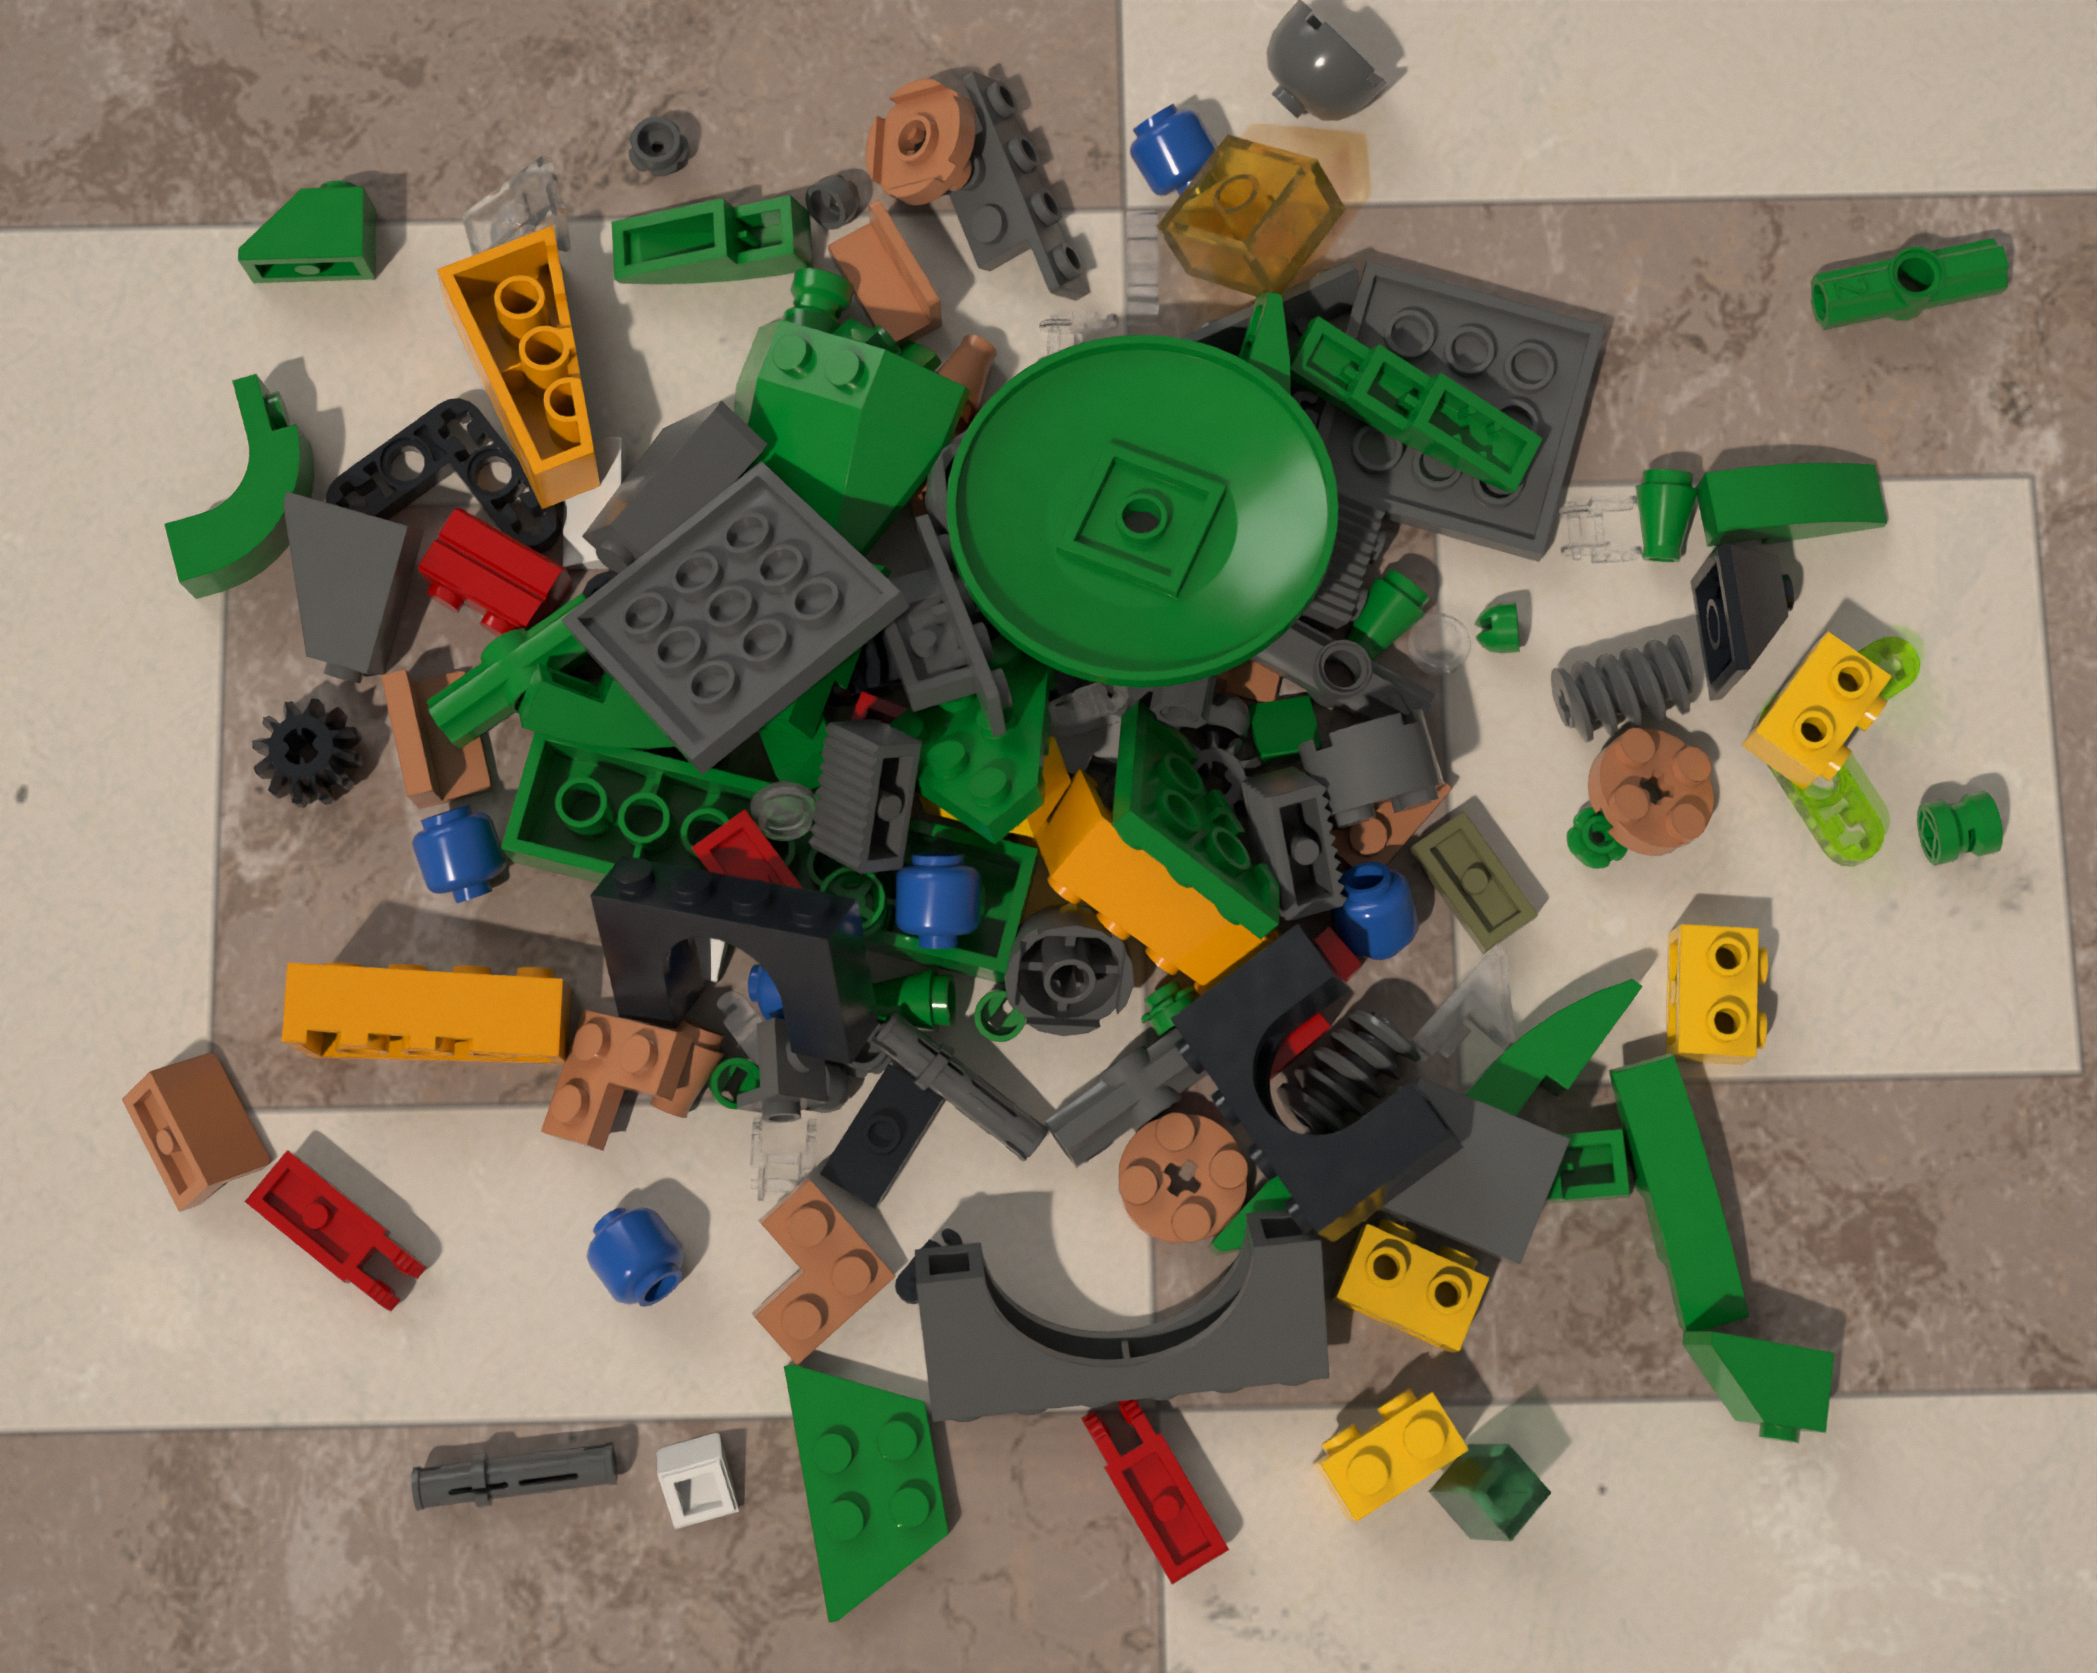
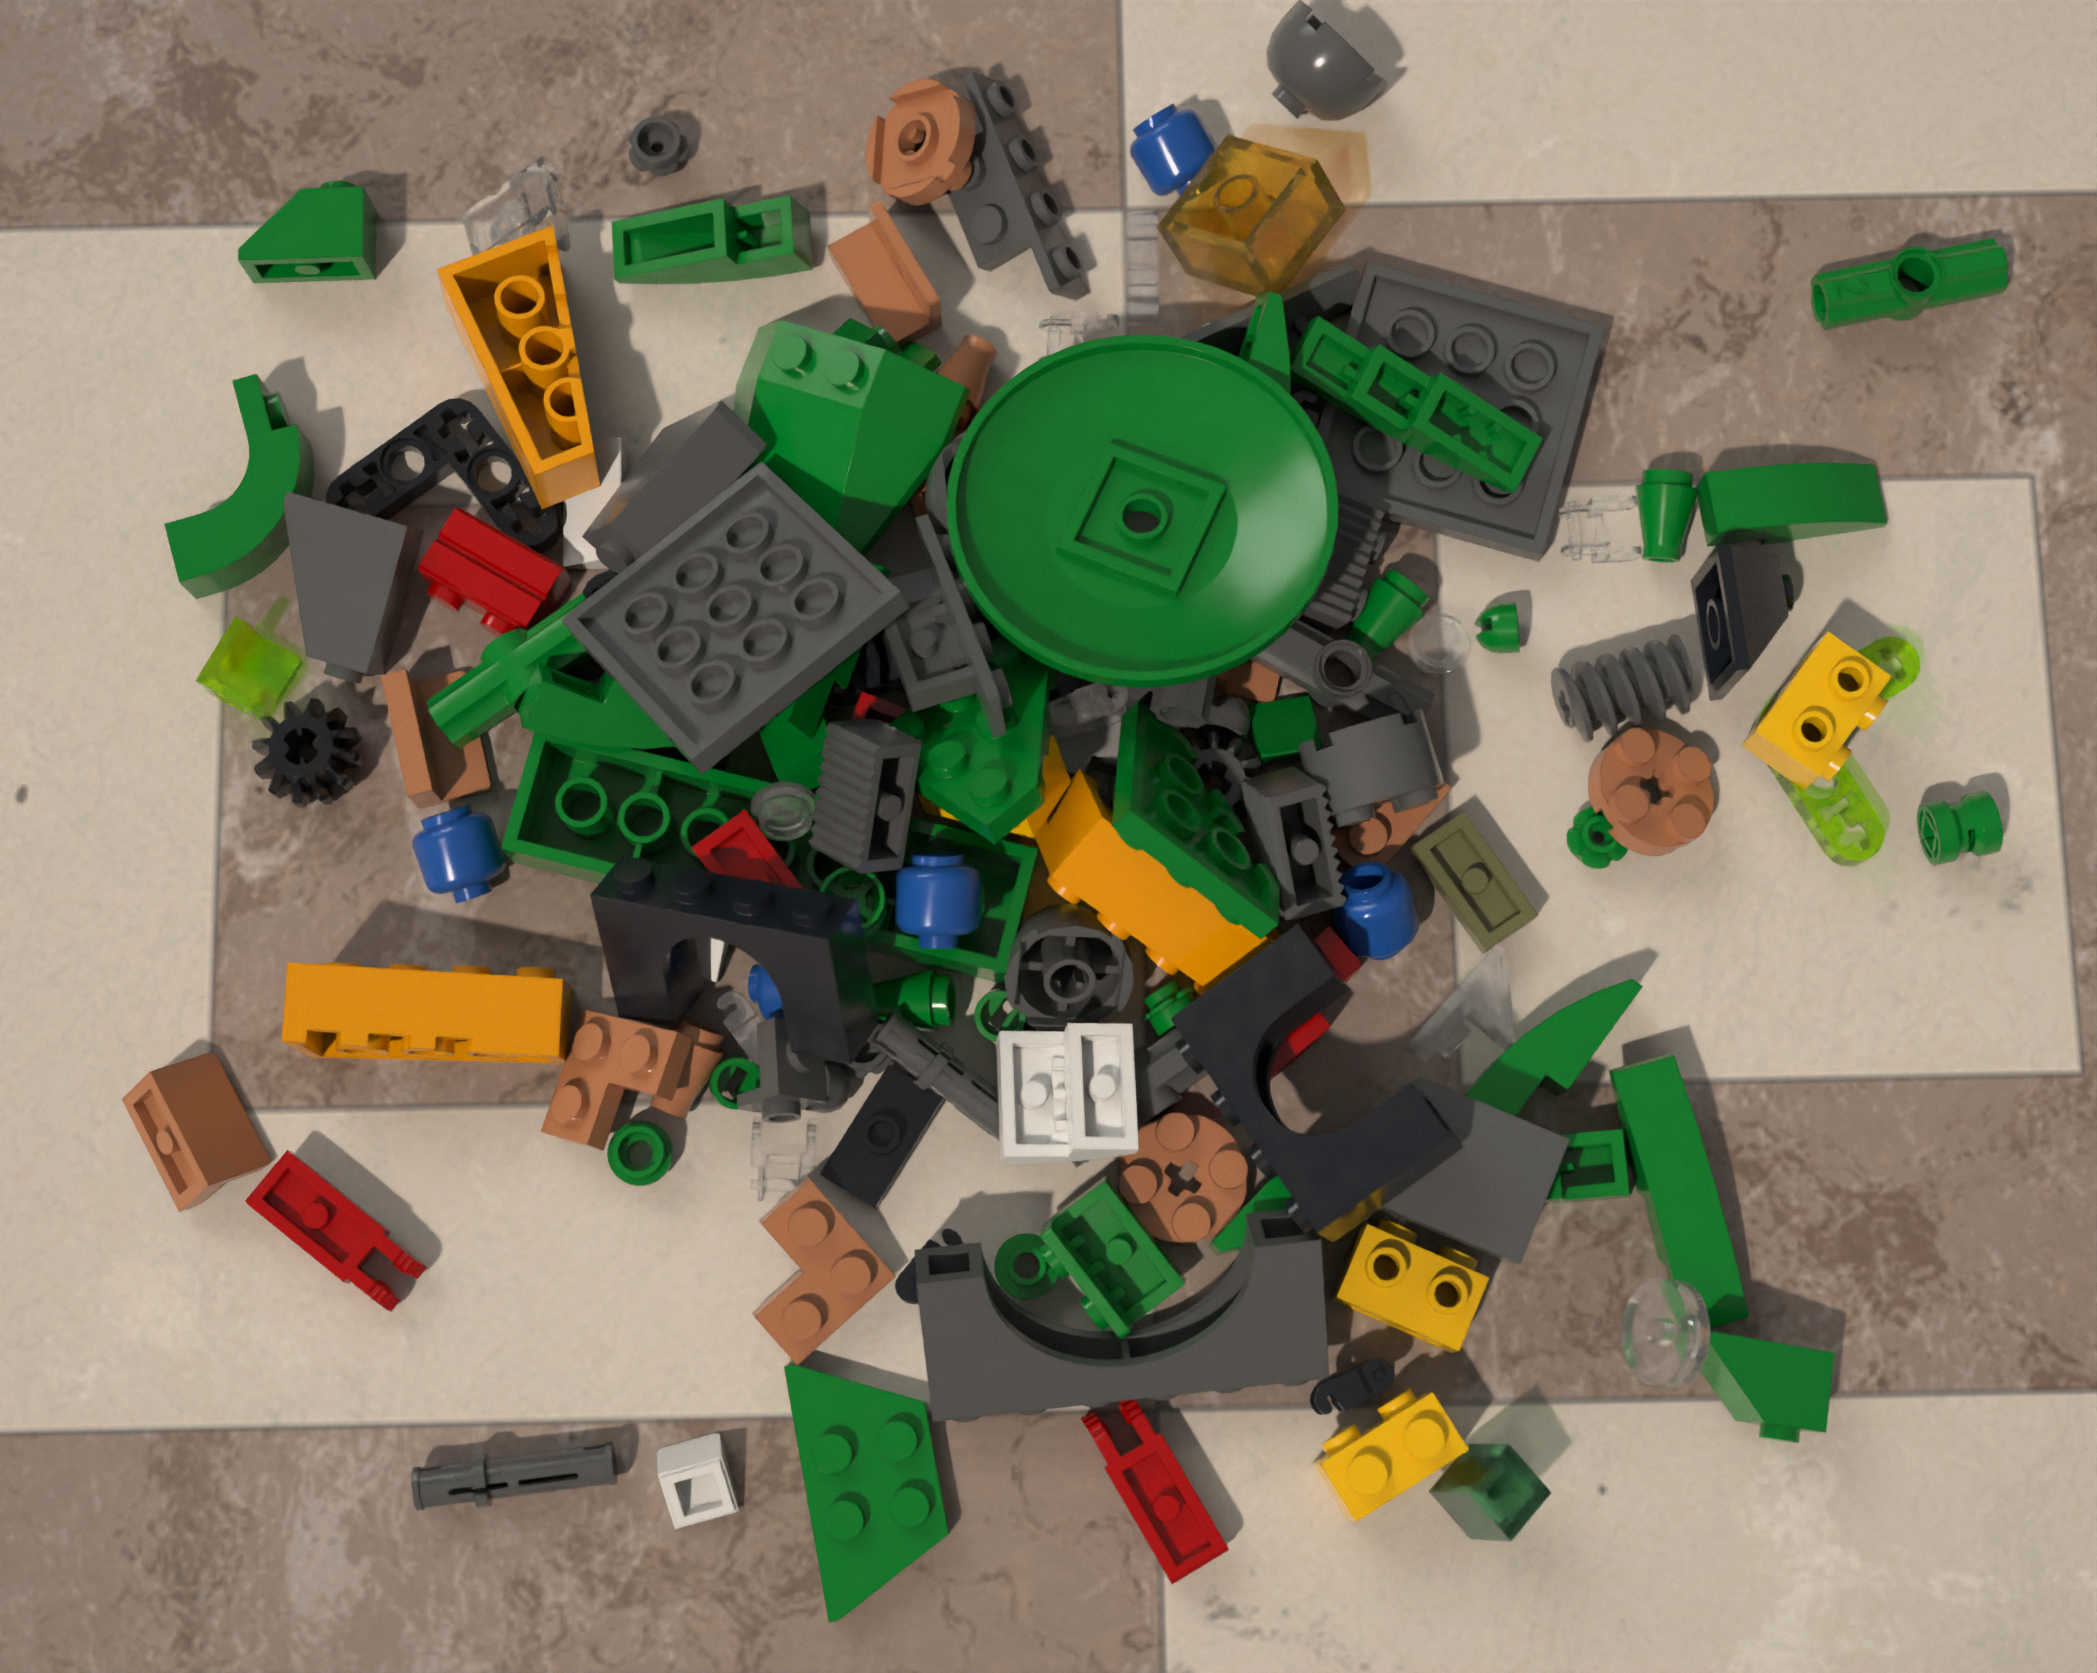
(249, 671): none -> clear neon green panel
(625, 1139): none -> green plate
(636, 1256): blue head -> none
(818, 299): green wheel -> none
(825, 194): dark grey hinge -> none
(1006, 1275): none -> green plate
(1067, 1094): none -> white slope
(1109, 1258): none -> green bracket
(1346, 1073): dark grey piece -> none
(1352, 1386): none -> black piece
(1665, 1332): none -> clear piece
(1715, 994): yellow brick -> none

